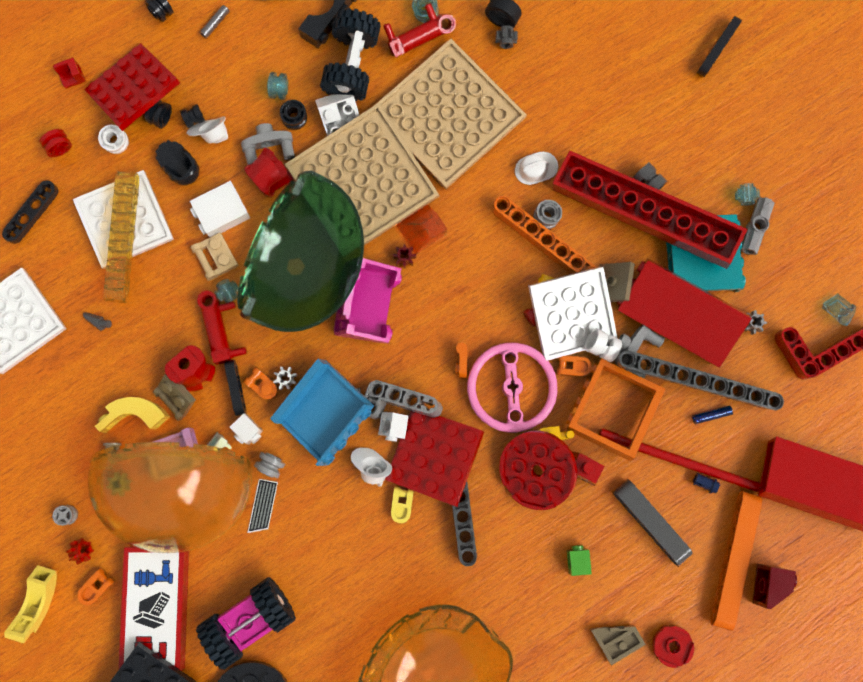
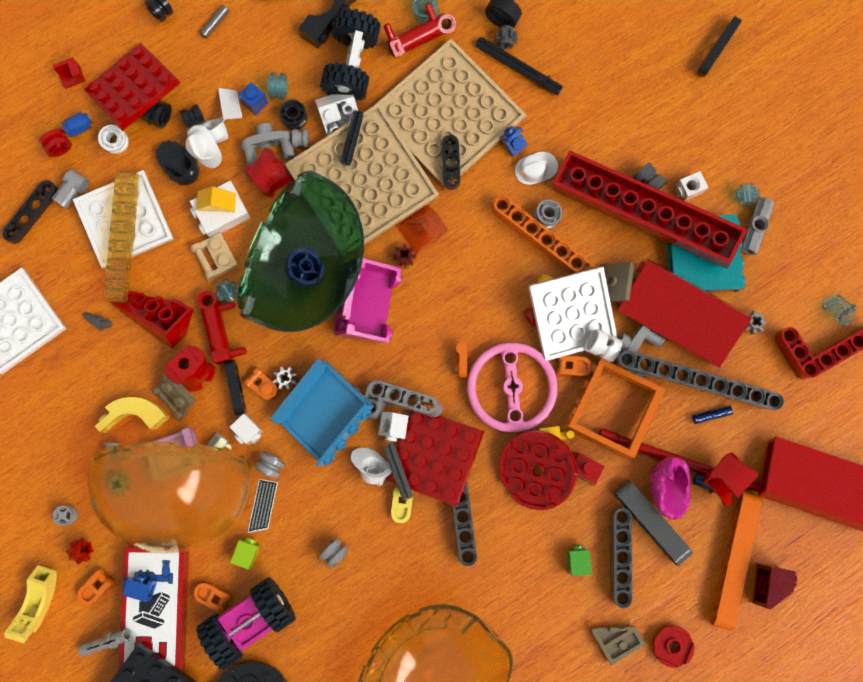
(72, 186): none -> light grey piece
(77, 124): none -> blue brick
(120, 637): none -> light grey pin
(139, 588): none -> blue brick
(160, 317): none -> red wedge
(203, 146): none -> white piece
(205, 593): none -> orange plate
(216, 200): none -> yellow slope
(229, 103): none -> white sticker
(245, 553): none -> lime brick
(253, 98): none -> blue brick
(300, 138): none -> light grey wheel
(304, 267): none -> dark blue cylinder
(333, 553): none -> light grey wheel
(351, 138): none -> black axle
(398, 471): none -> dark grey axle
(455, 149): none -> black beam
(513, 140): none -> blue bracket
(519, 66): none -> black axle
(624, 566): none -> dark grey beam
(671, 487): none -> dark pink hair
(696, 181): none -> white brick
(730, 478): none -> red piece

